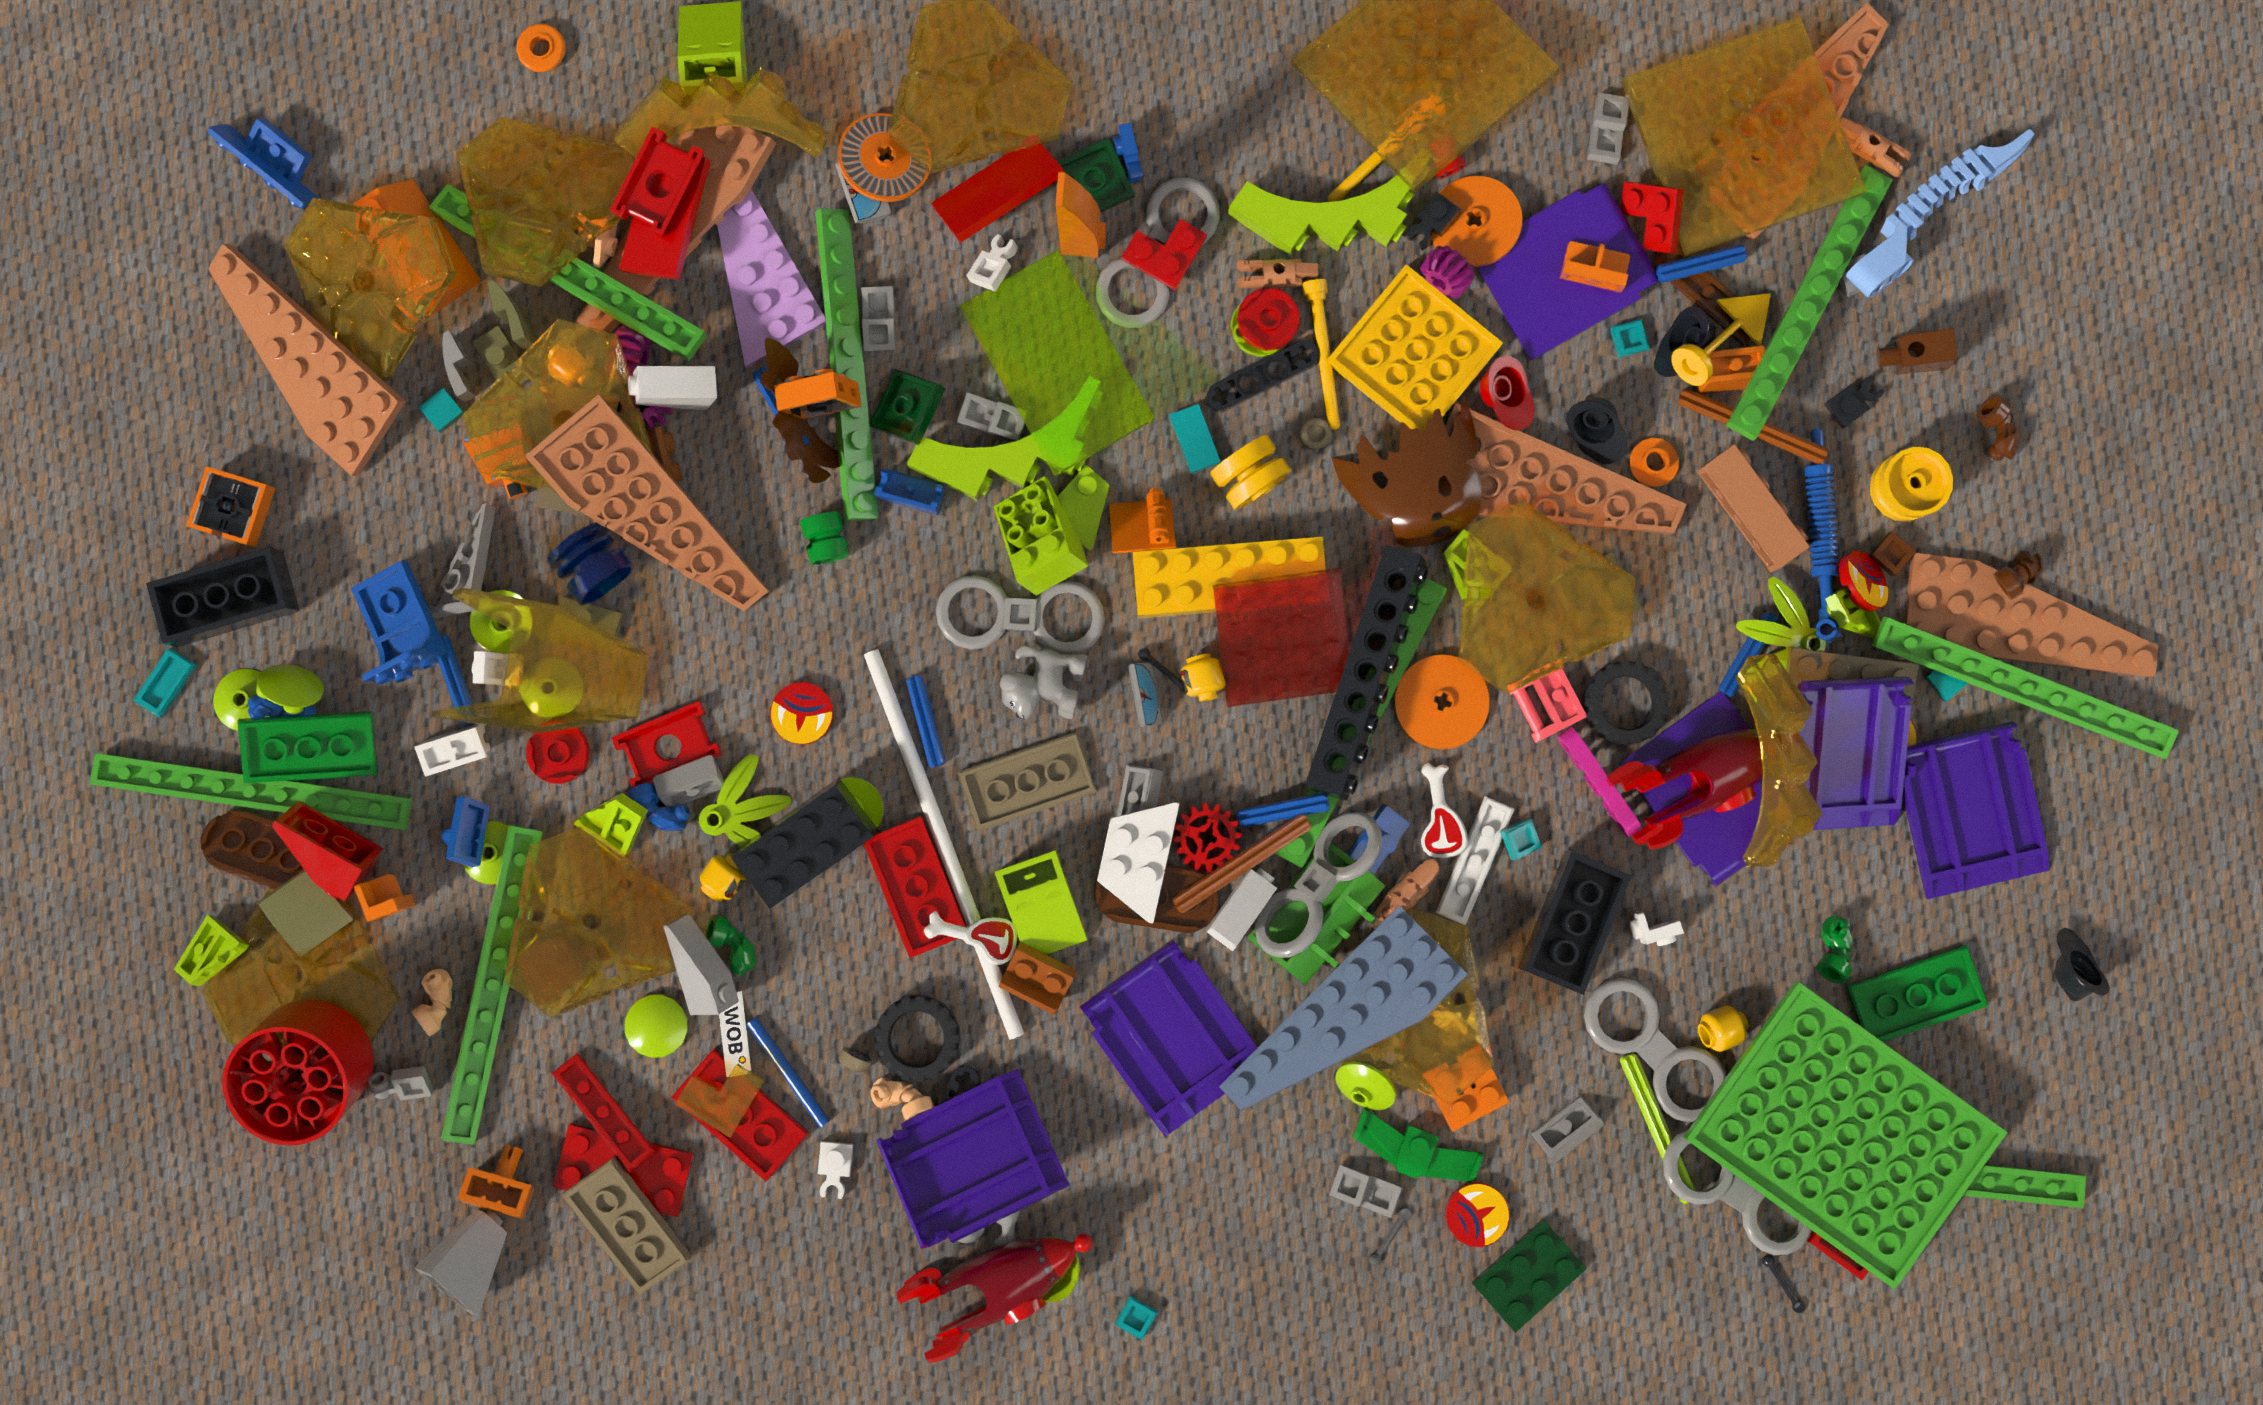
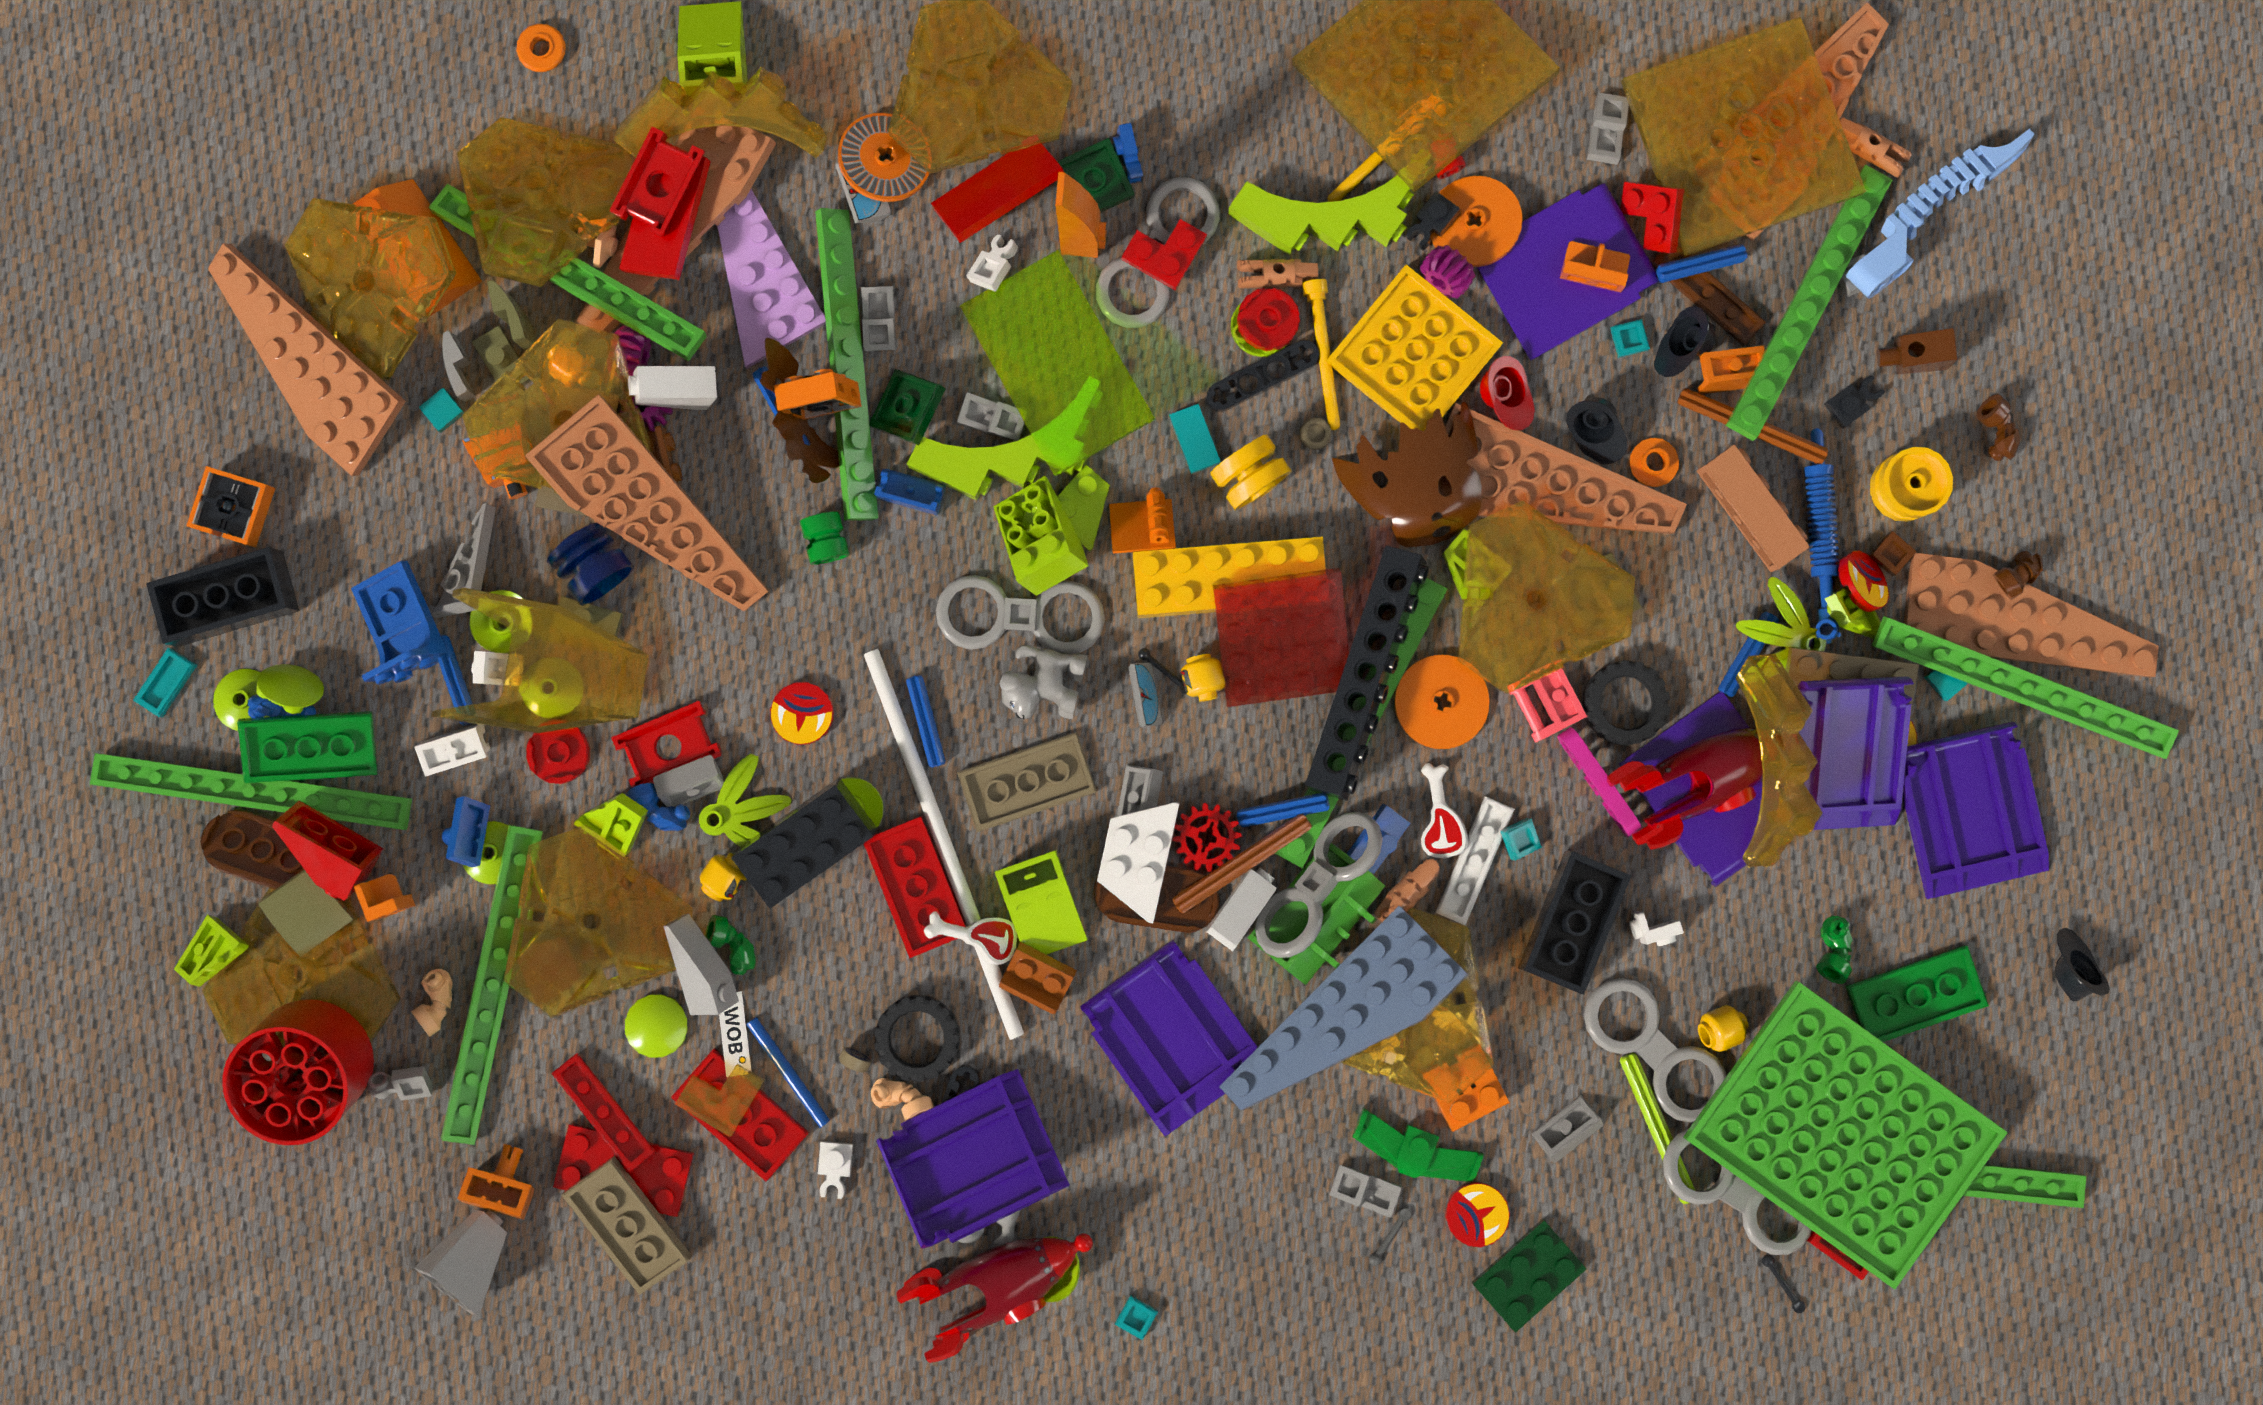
(271, 156): blue bracket -> none
(1365, 1085): lime dish -> none
(1748, 312): yellow piece -> none

